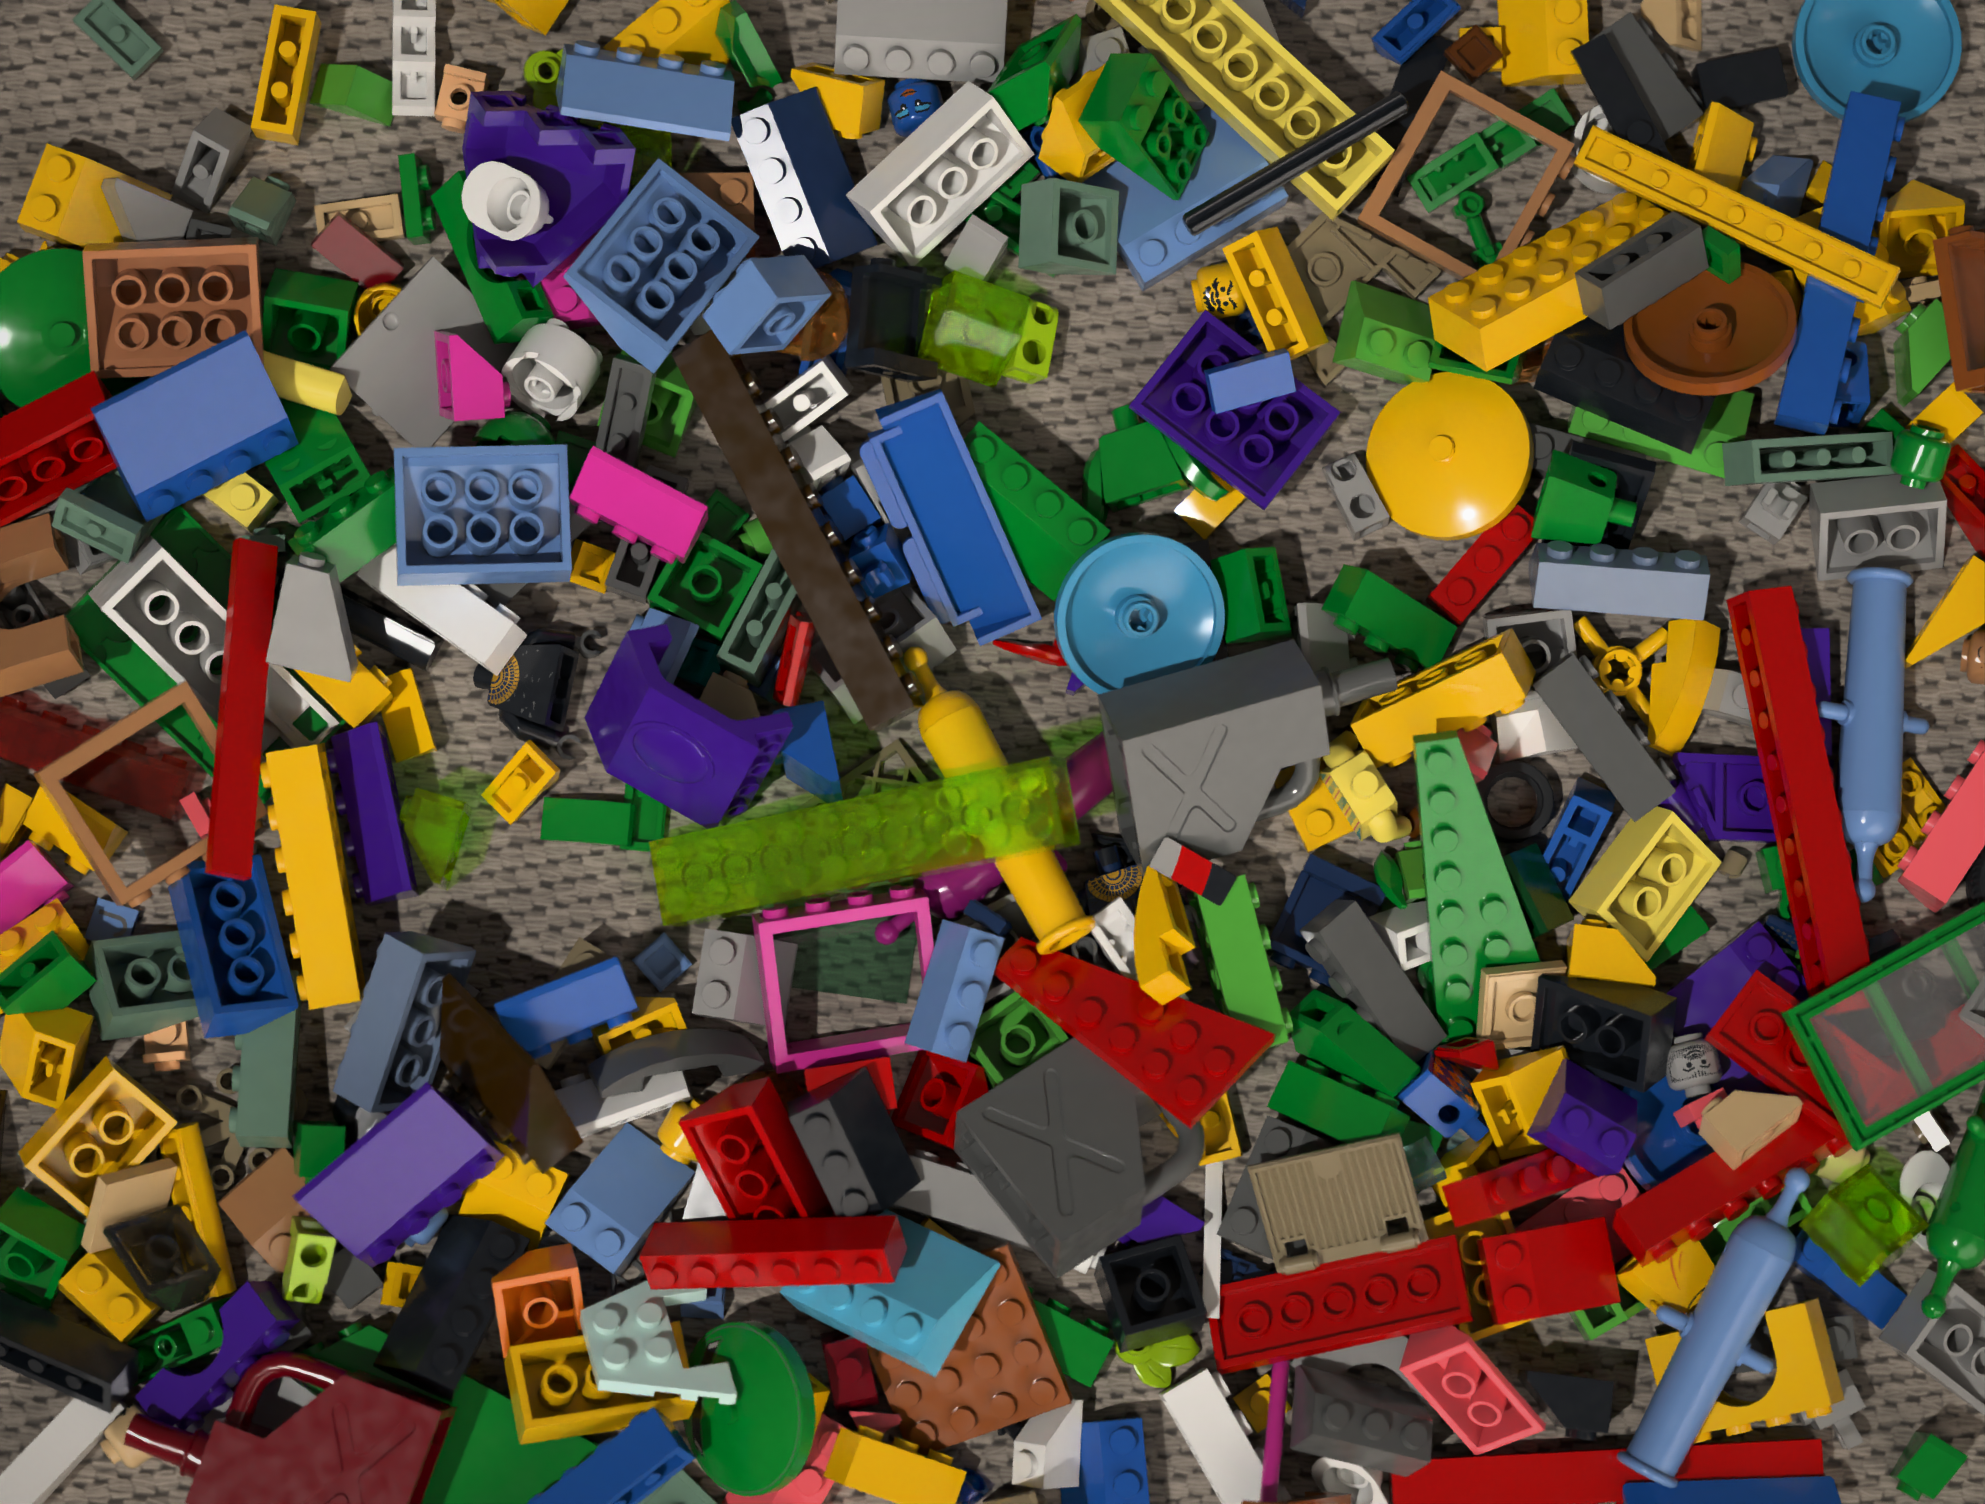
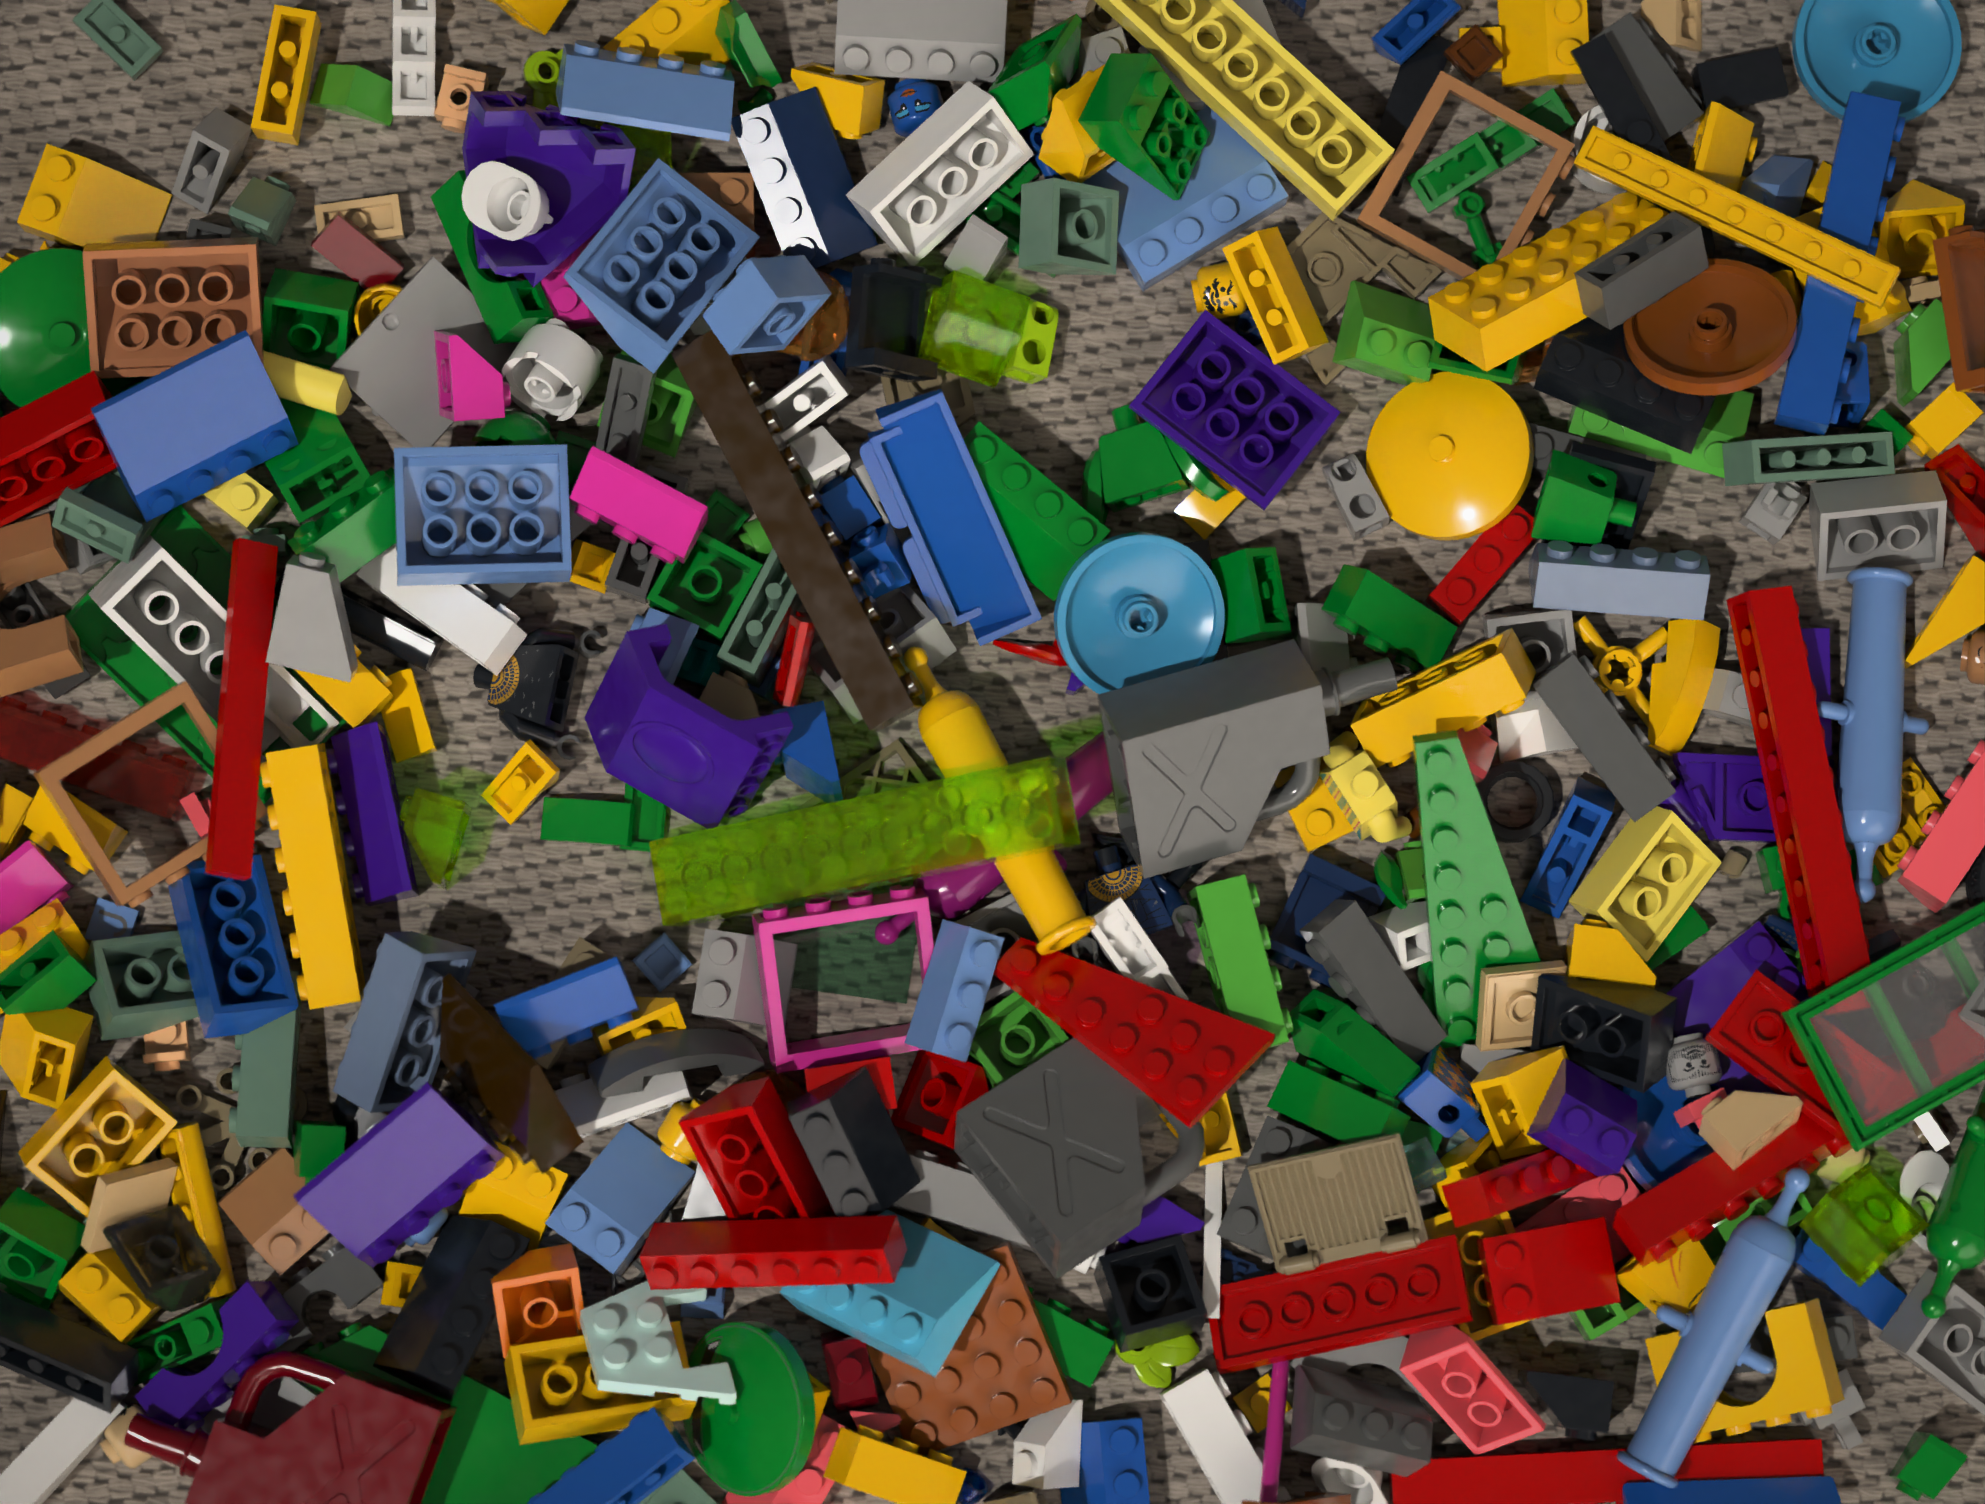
(144, 214): light grey slope -> none
(307, 1261): lime leg -> none
(414, 182): green plate -> none
(988, 918): dark blue tile -> none
(1161, 938): yellow slope -> none
(1193, 871): sticker -> none
(1250, 380): tile -> none
(1295, 163): black axle -> none
(1470, 1052): red slope -> none
(1537, 891): dark green slope -> none
(1722, 255): green plate -> none
(1920, 455): green head -> none

